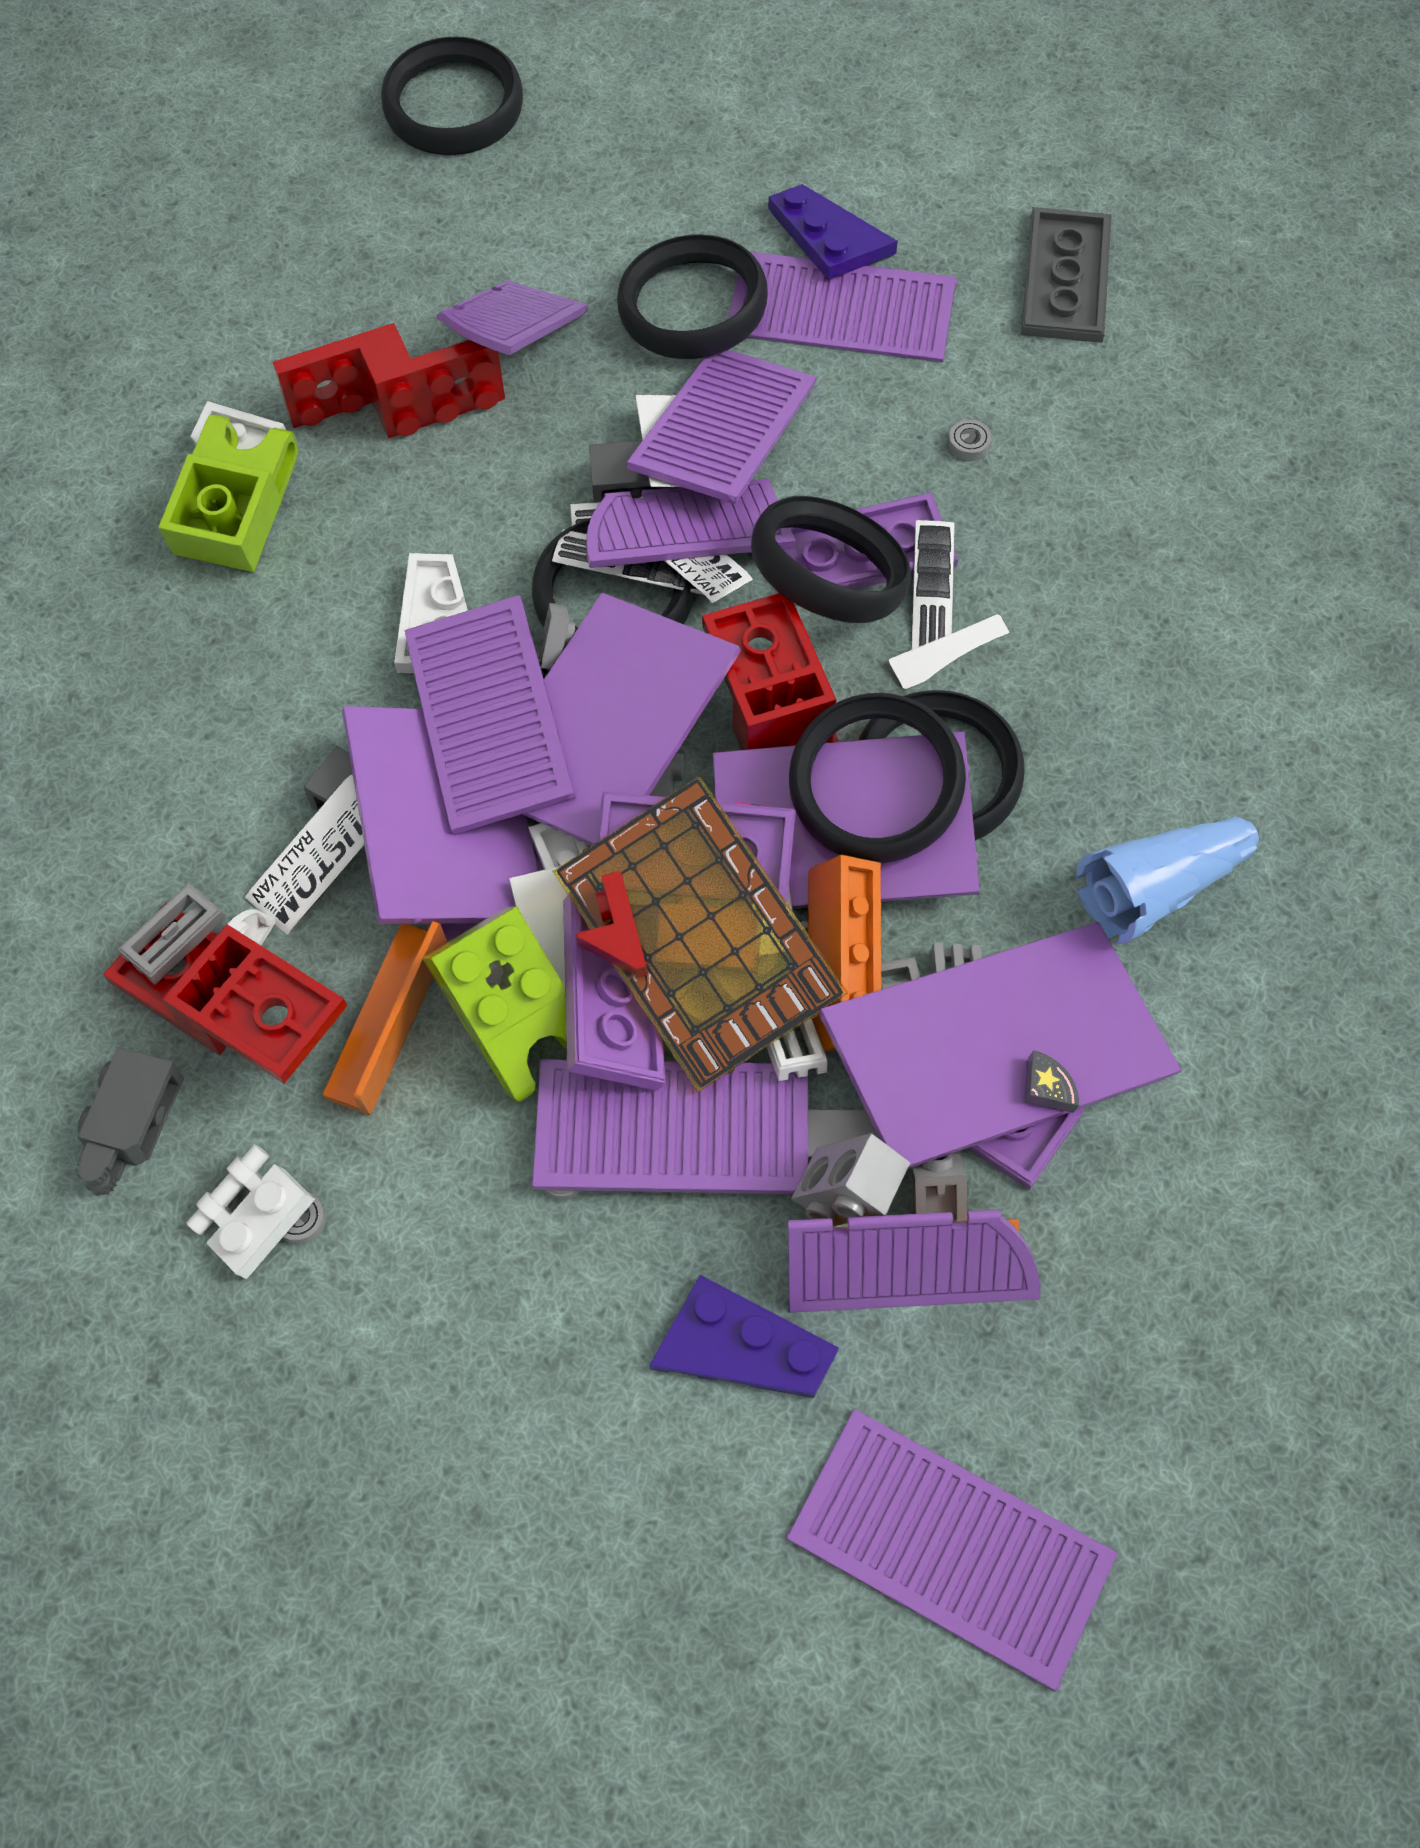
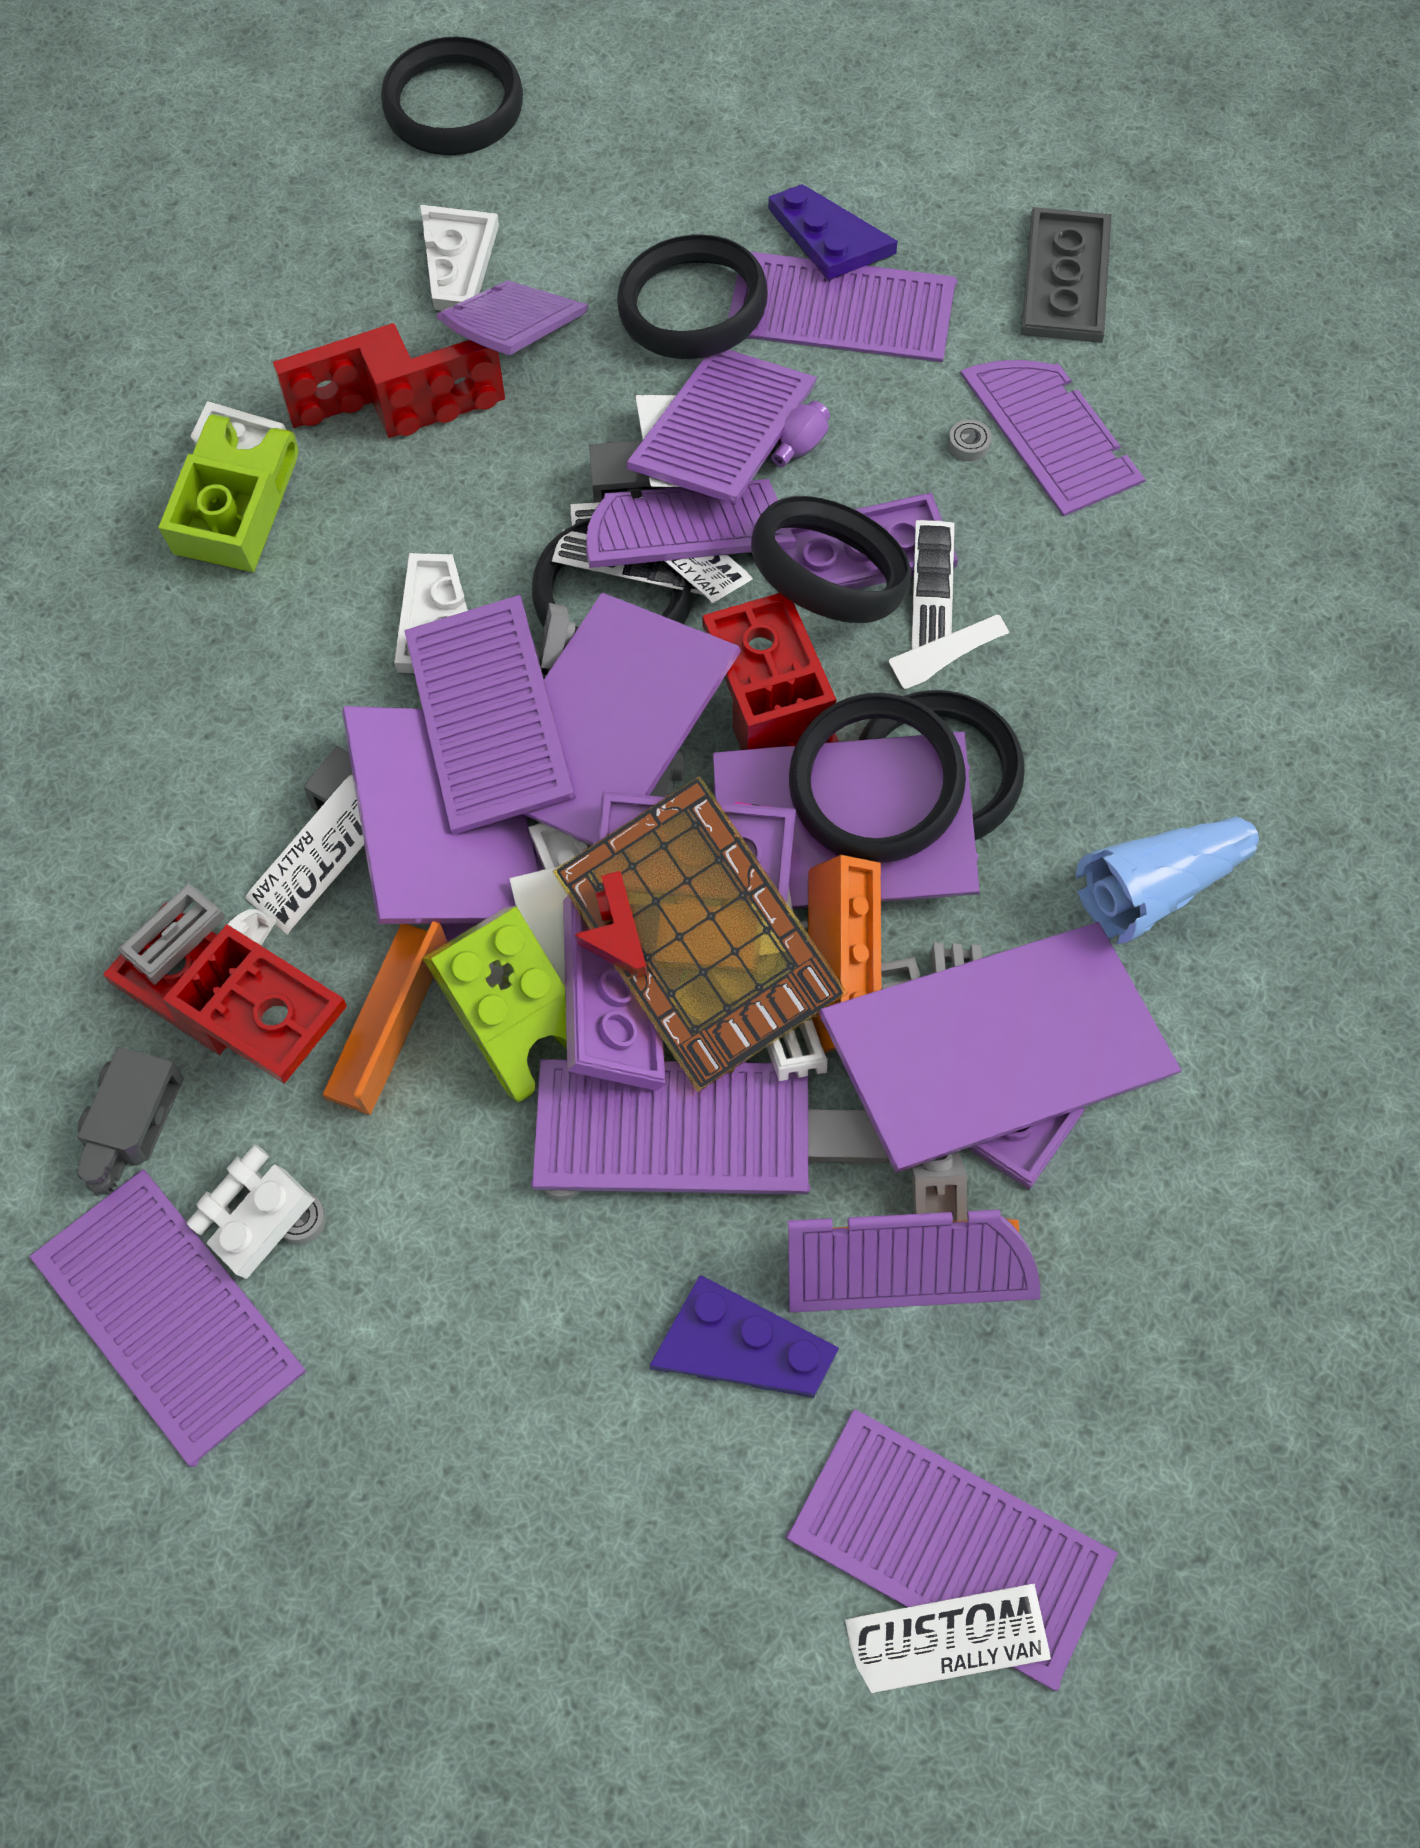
(167, 1316): none -> medium lavender window
(457, 252): none -> white wing
(802, 432): none -> medium lavender plant
(851, 1179): light grey brick -> none
(948, 1638): none -> white sticker
(1049, 1084): dark grey tile -> none
(1053, 431): none -> medium lavender piece

